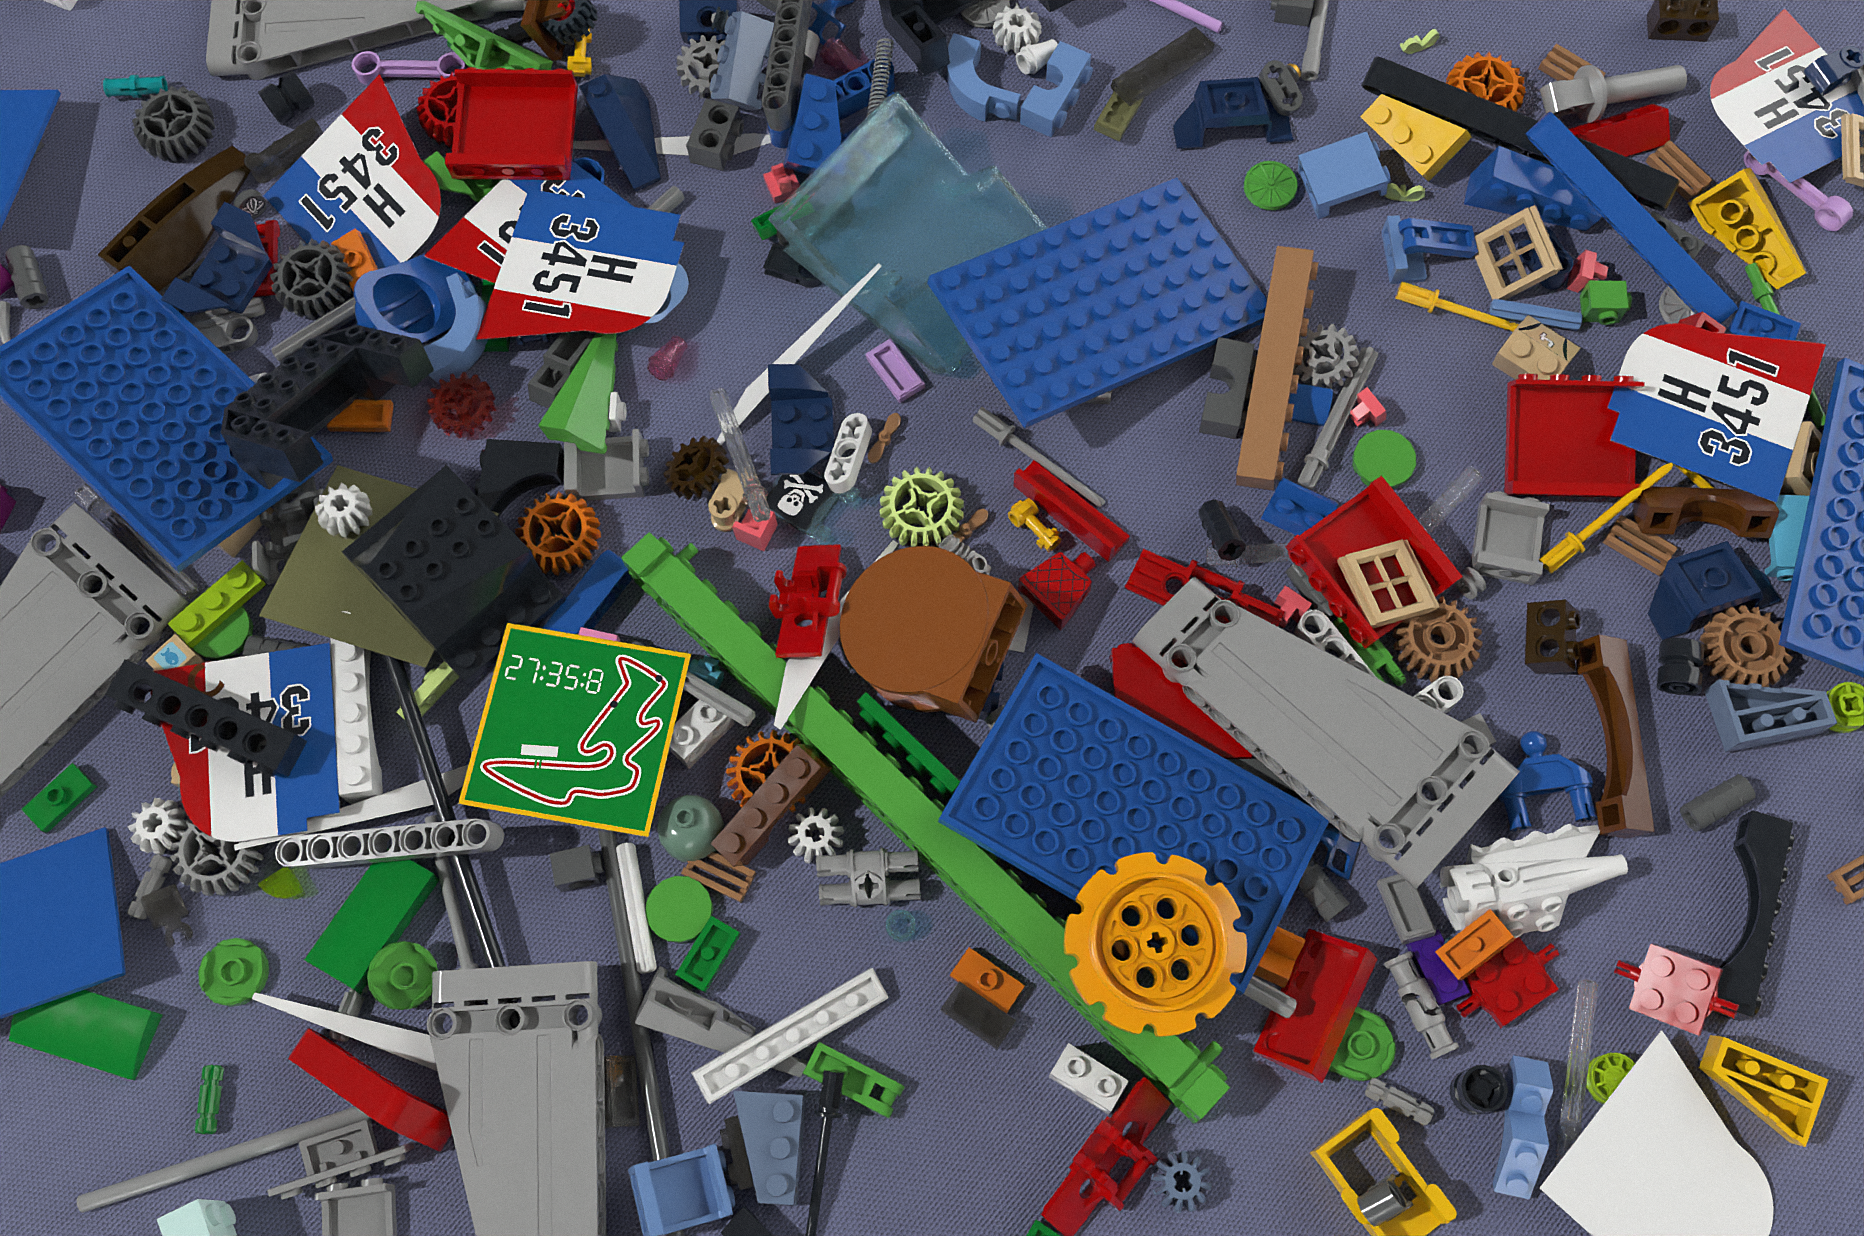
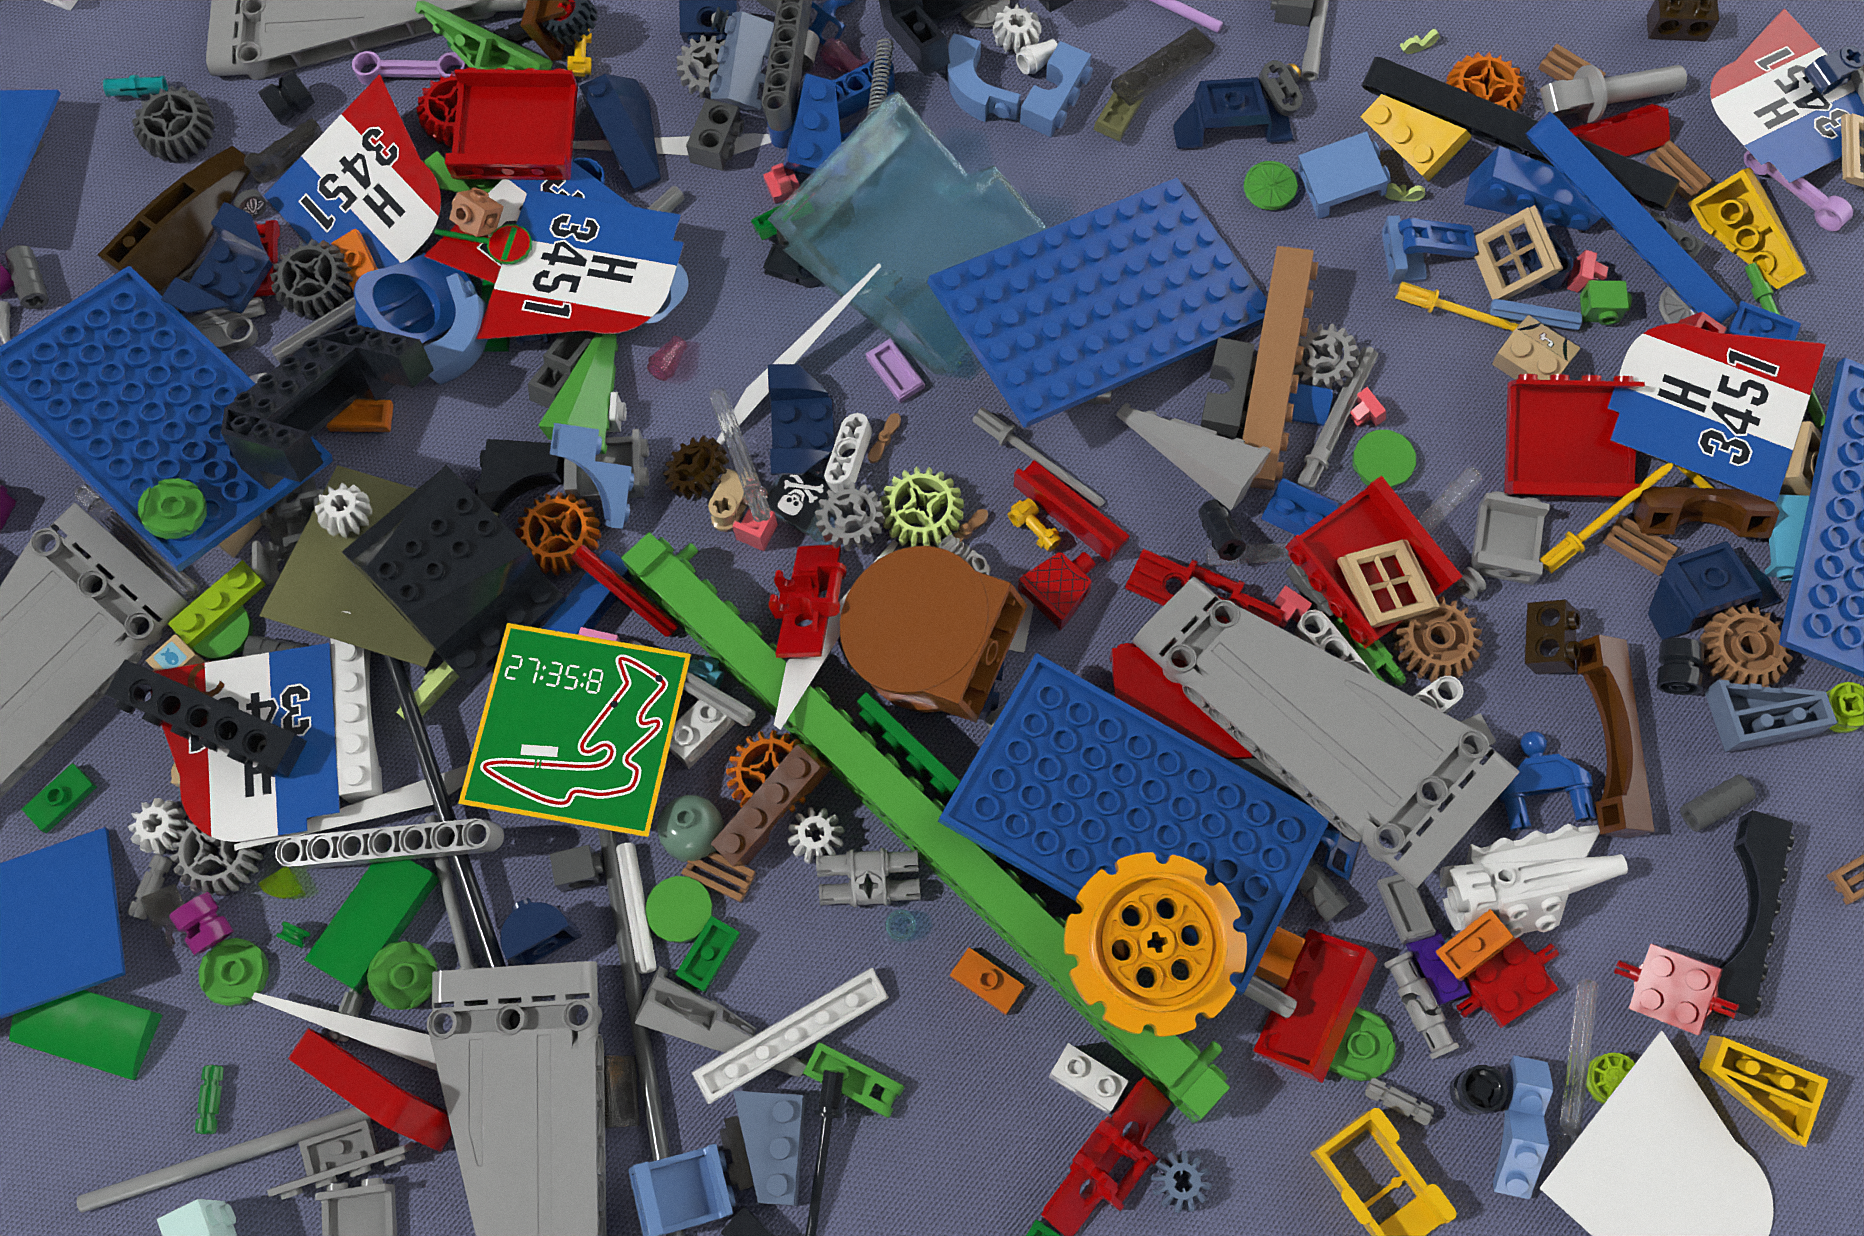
(172, 508): none -> bright green tile
(201, 923): none -> magenta wheel
(293, 934): none -> green bush
(448, 400): clear red gear -> none
(475, 212): none -> nougat brick
(505, 245): none -> piece
(535, 932): none -> dark blue brick
(610, 479): none -> medium blue arch
(624, 591): none -> red axle
(857, 525): none -> light grey gear
(978, 1015): clear smoke plate -> none
(1212, 461): none -> light grey wedge
(1383, 1201): dark grey piece -> none

